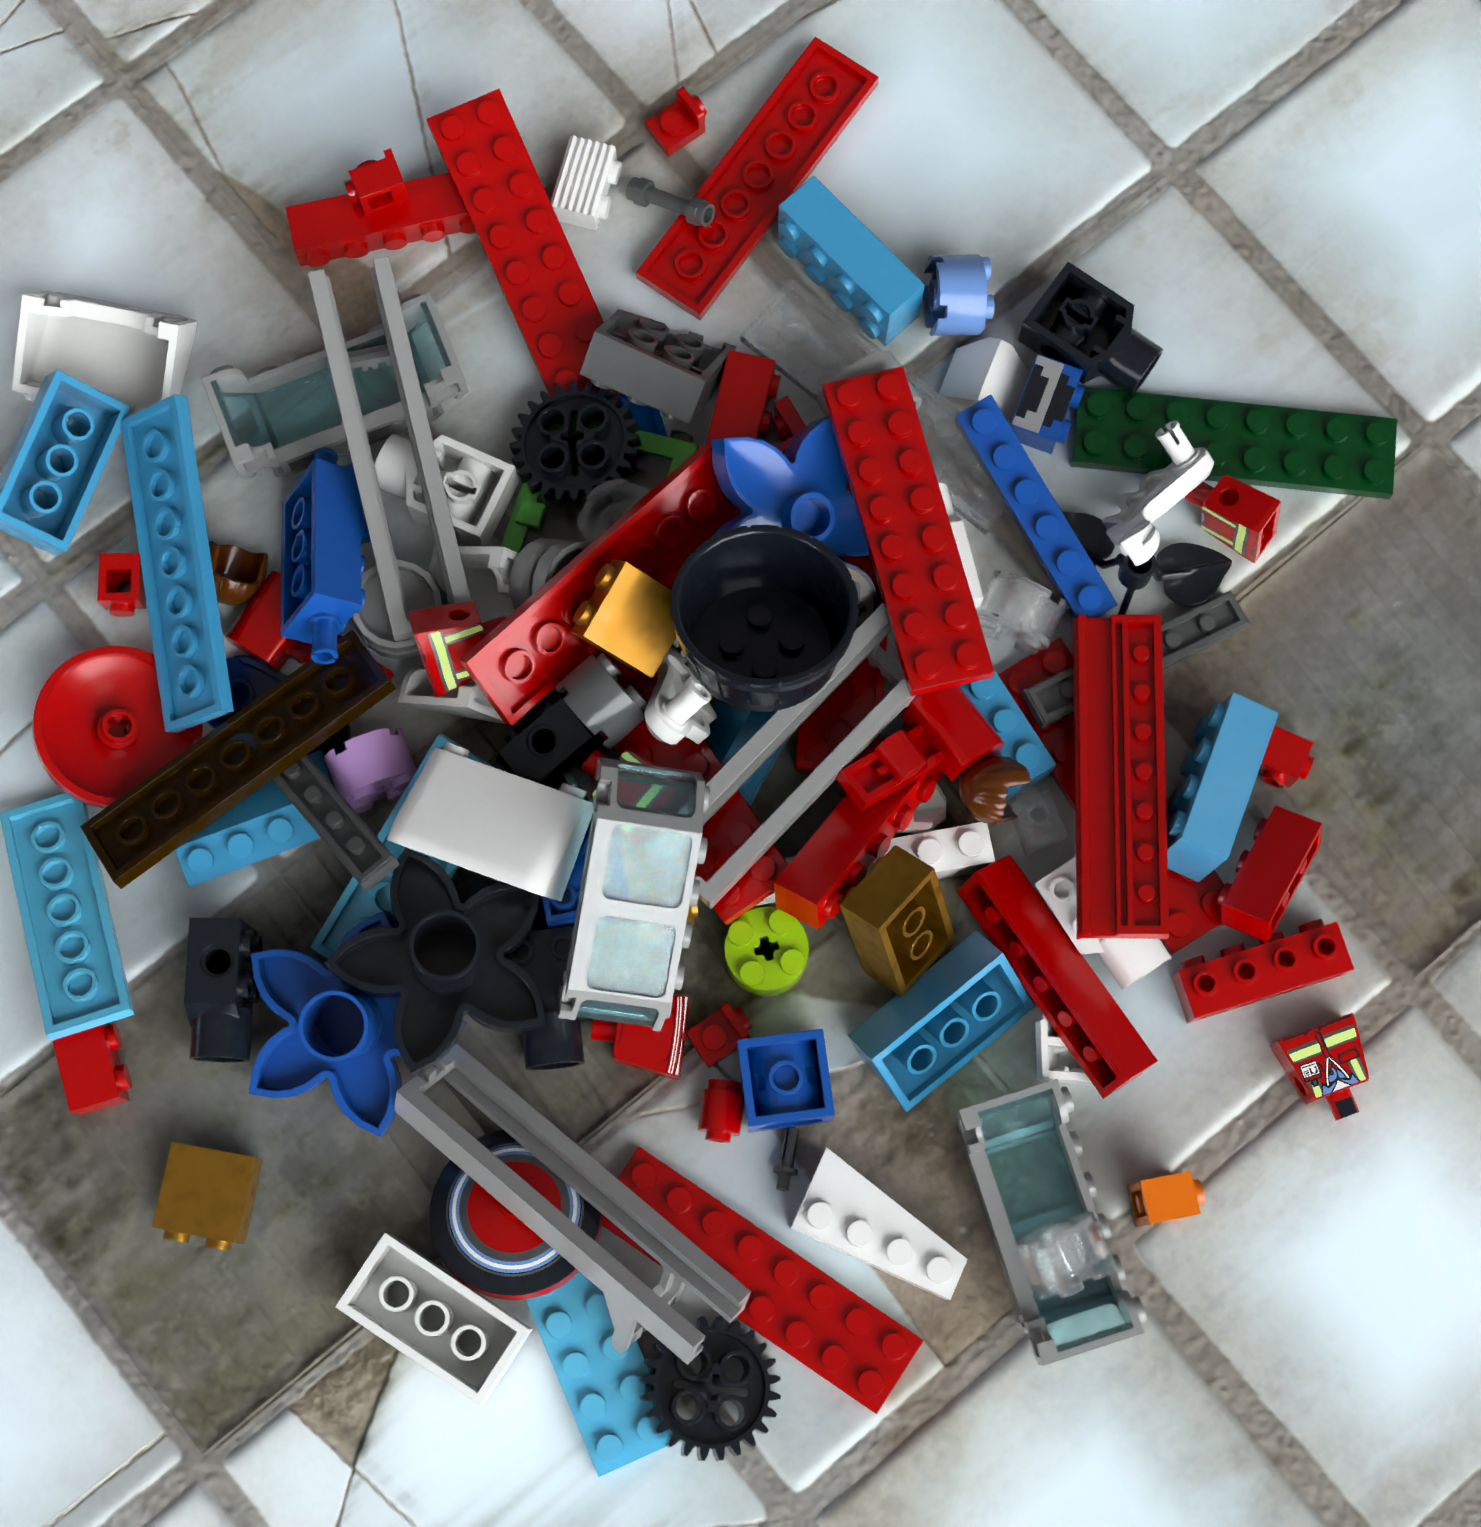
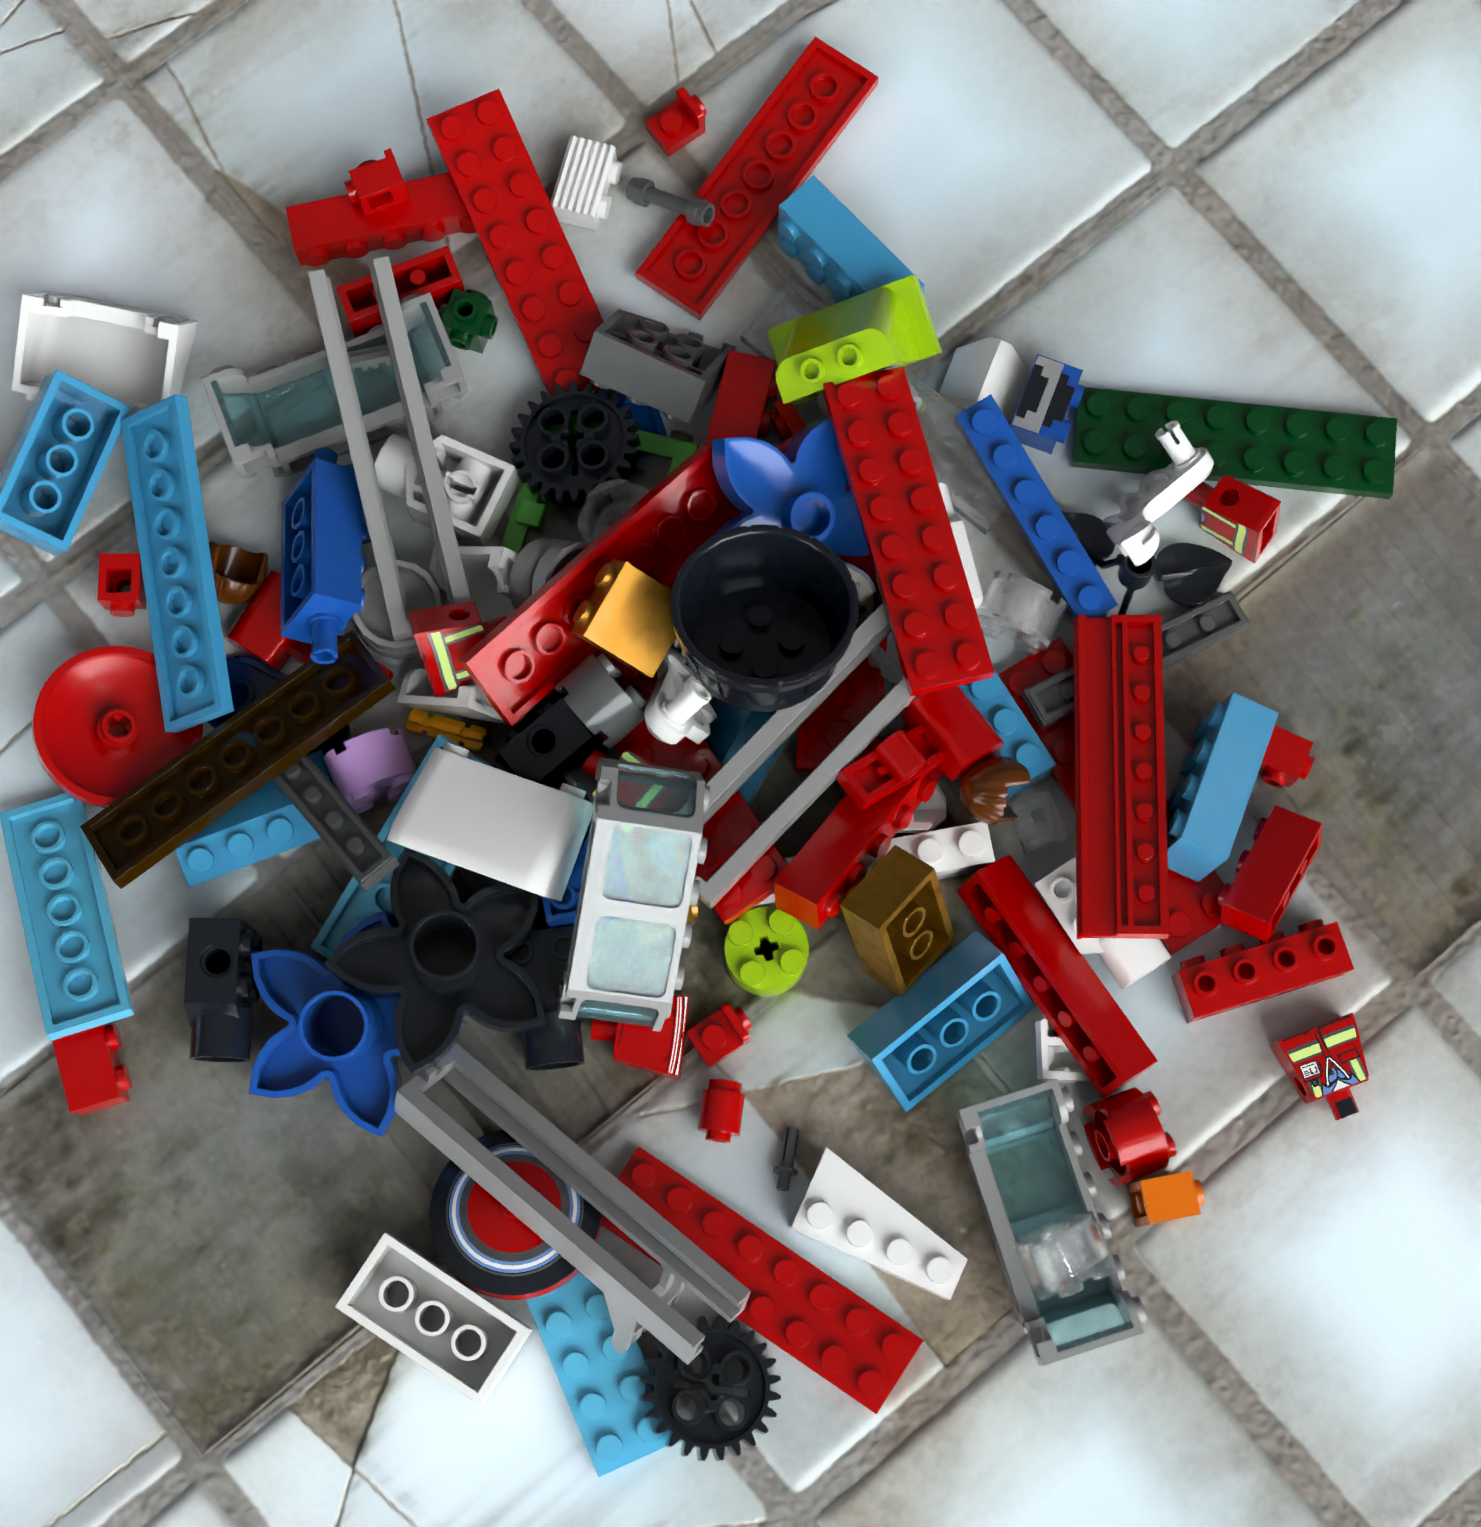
(207, 1195): pearl gold brick -> none
(420, 722): none -> light orange axle
(427, 273): none -> red brick
(468, 319): none -> dark green brick
(785, 1080): blue brick -> none
(853, 339): none -> lime windscreen
(957, 294): medium blue brick -> none
(1090, 330): black brick -> none
(1128, 1135): none -> red brick

